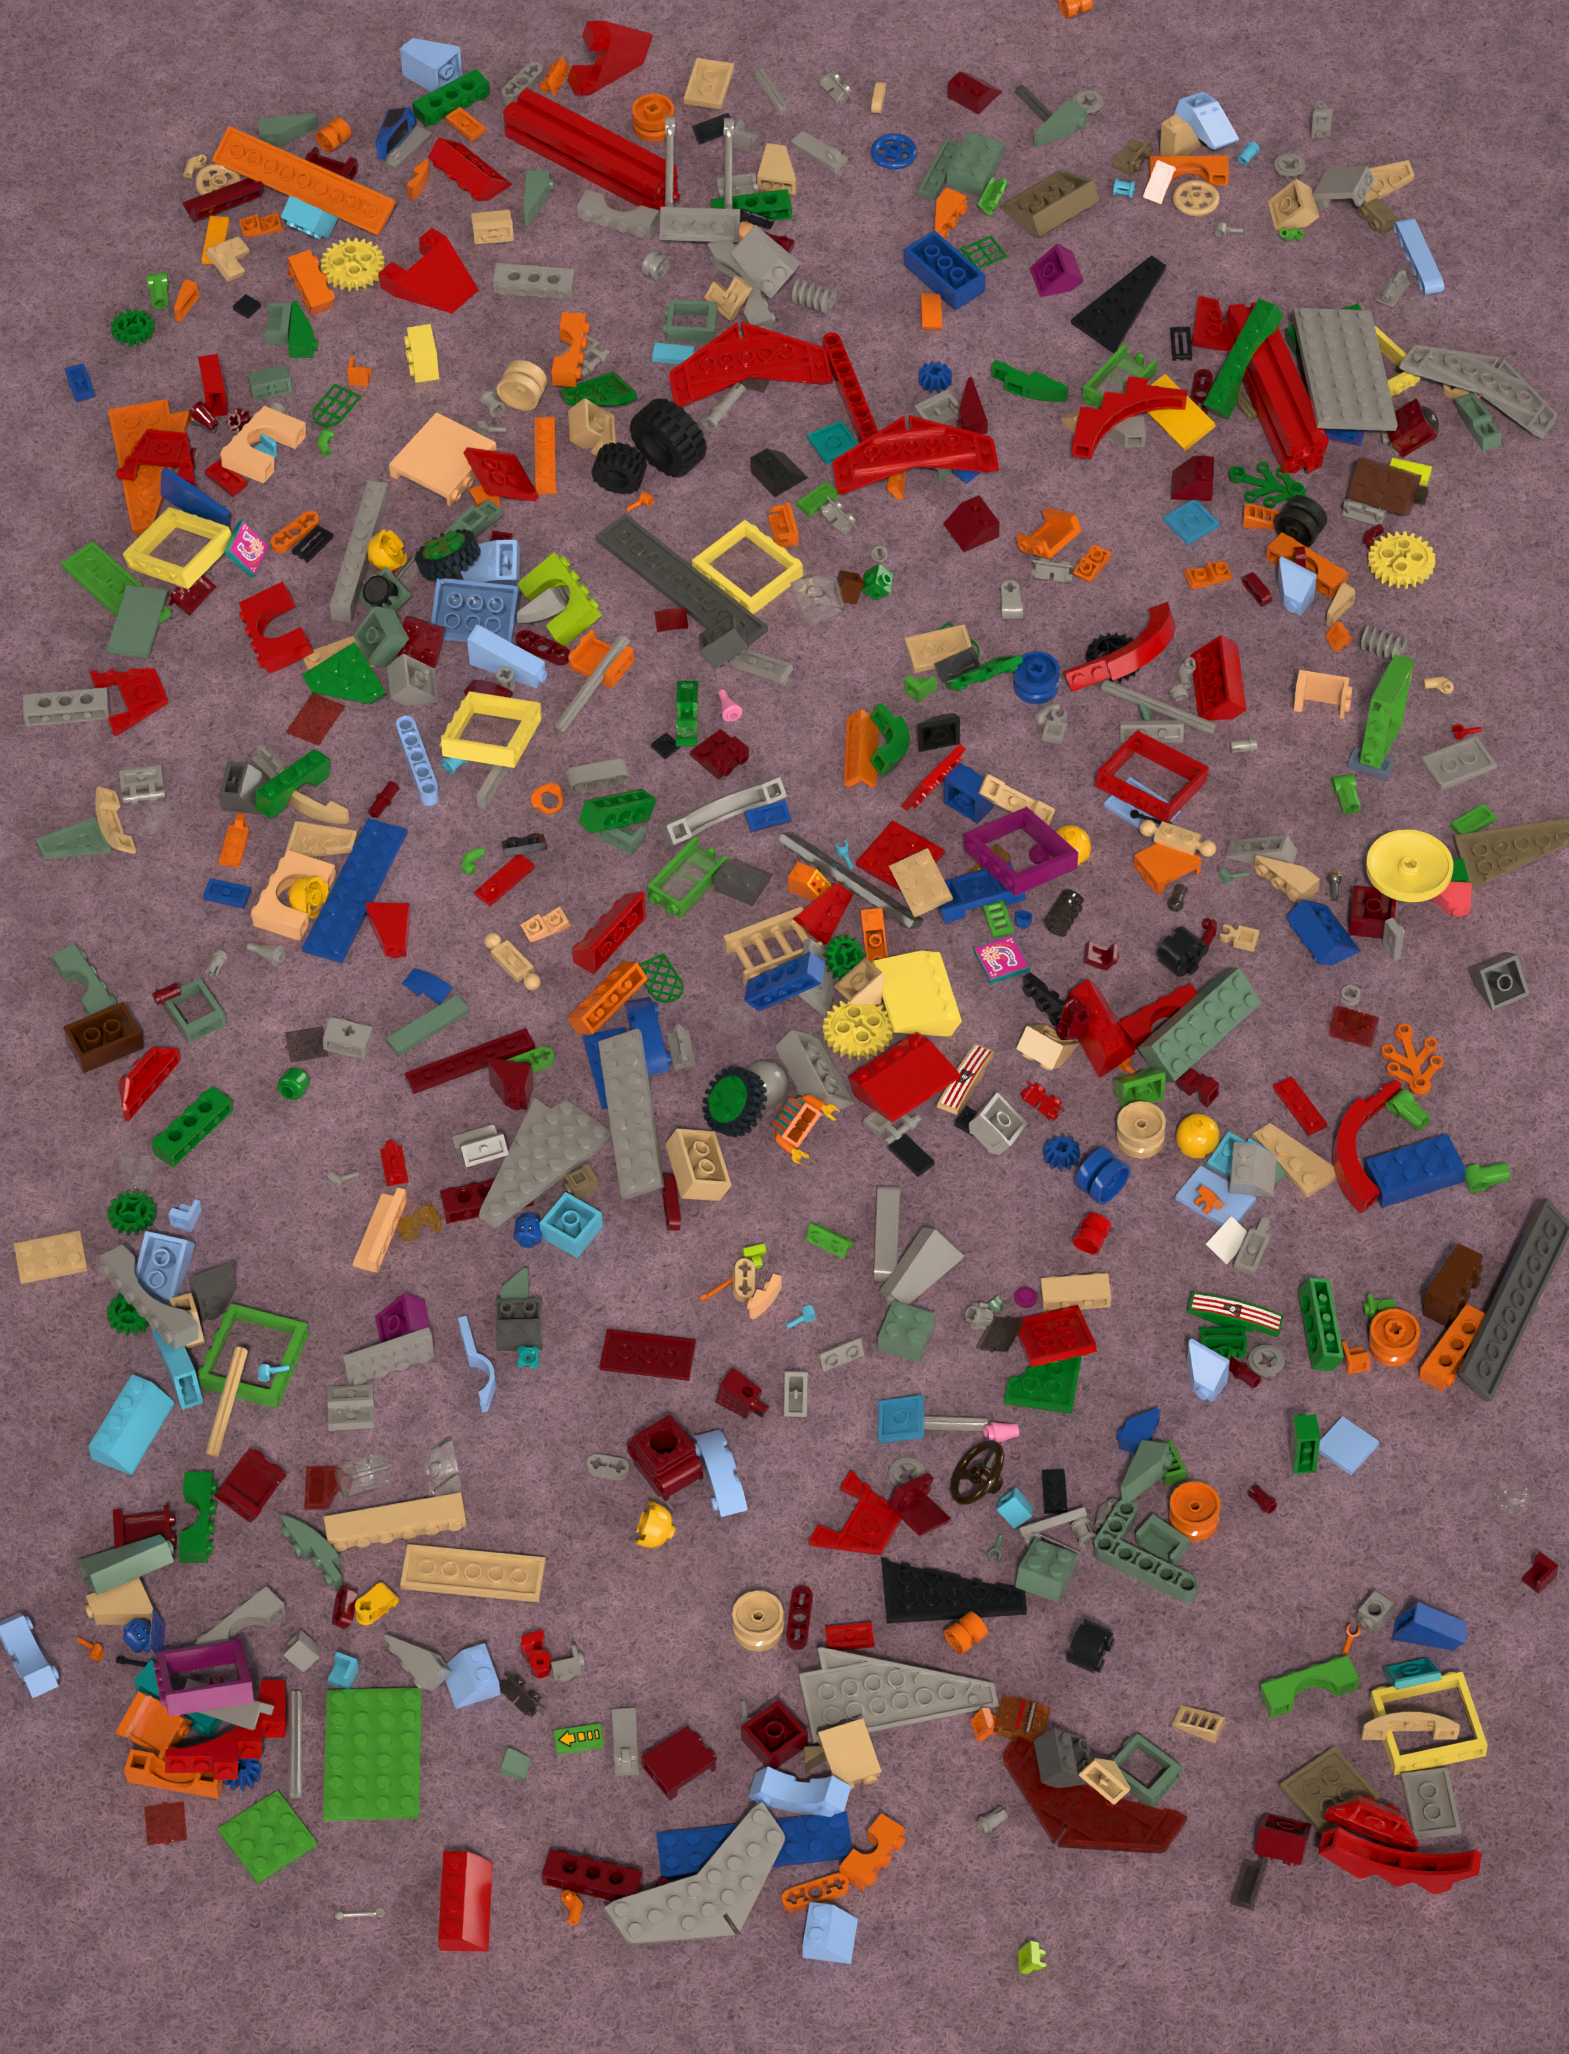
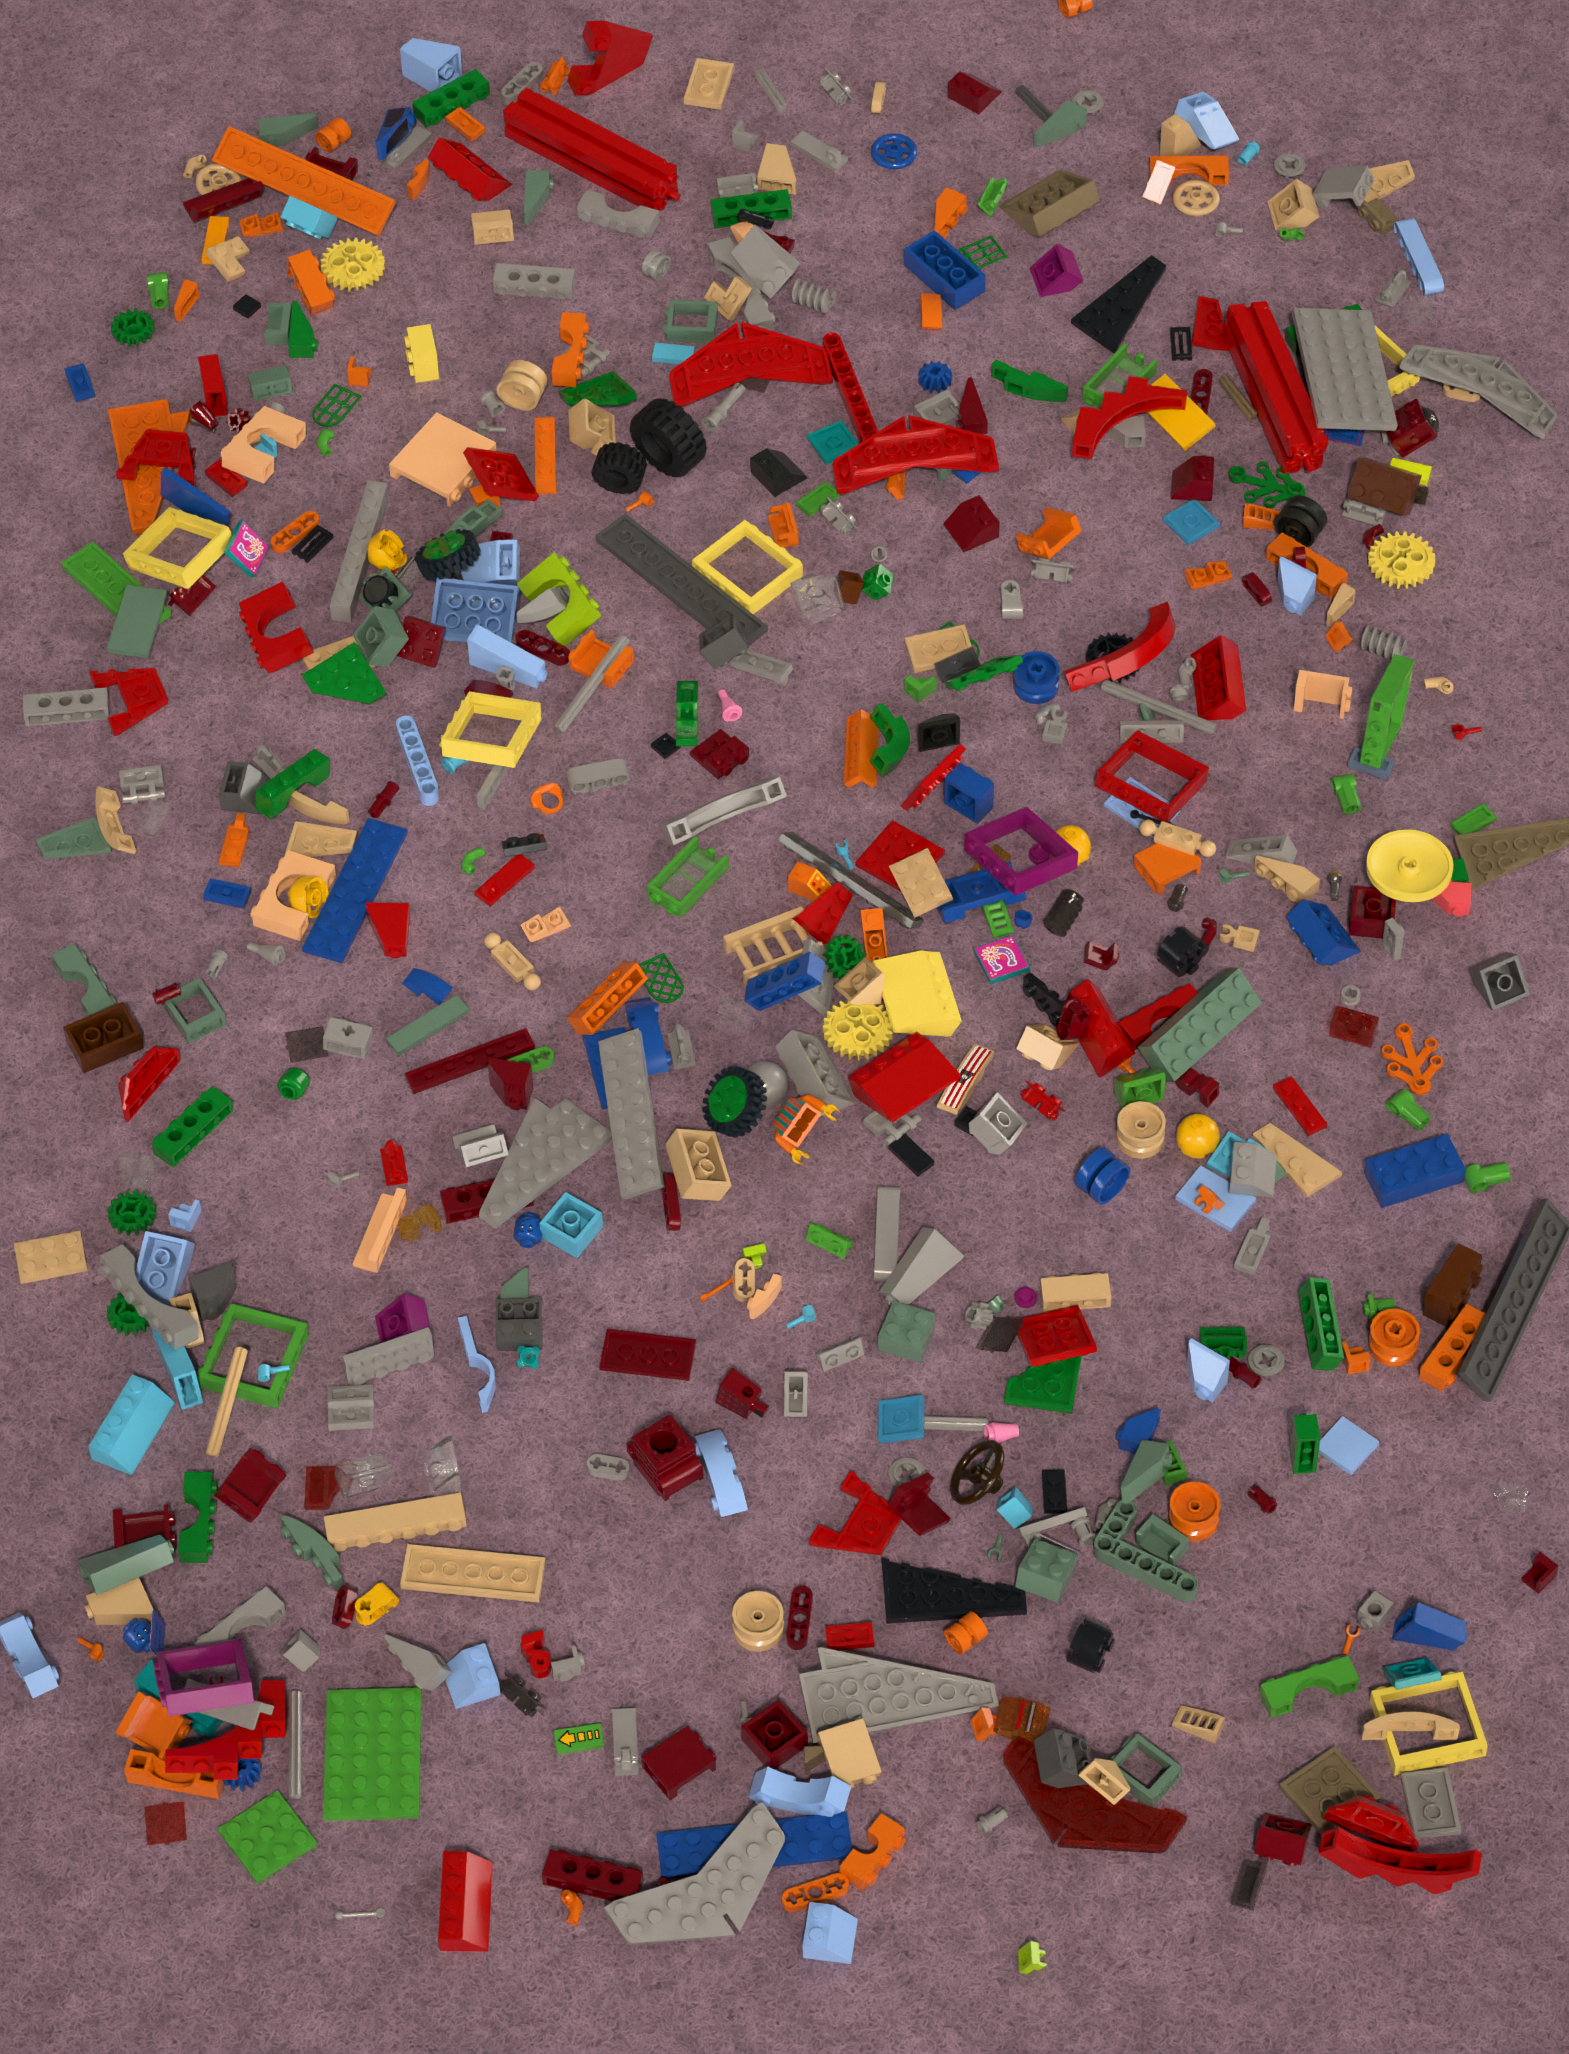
(122, 1660): black hinge -> none
(315, 719): clear red piece -> none
(344, 1671): medium azure panel -> none
(411, 681): light grey slope -> none
(435, 279): red wedge -> none
(515, 1764): sand green slope -> none
(581, 1182): dark tan window -> none
(610, 932): red slope -> none
(617, 810): green brick -> none
(624, 838): sand green panel -> none
(649, 116): orange wheel -> none
(655, 1525): yellow cylinder -> none
(671, 619): dark red panel -> none
(699, 223): light grey piece -> none
(710, 128): black plate -> none
(741, 881): dark grey slope -> none
(767, 816): blue plate -> none
(937, 173): sand green tile -> none
(975, 164): sand green brick -> none
(1012, 800): tan slope -> none
(1061, 1152): blue gear -> none
(1091, 1233): red wheel -> none
(1092, 564): orange slope -> none
(1124, 188): medium azure bush -> none
(1133, 156): dark tan bracket -> none
(1225, 390): green arch -> none
(1228, 1240): white sticker -> none
(1233, 1312): slope -> none
(1243, 745): light grey pin -> none
(1321, 121): light grey hinge -> none
(1348, 1170): red arch -> none
(1458, 762): light grey tile -> none
(1478, 421): sand green slope -> none

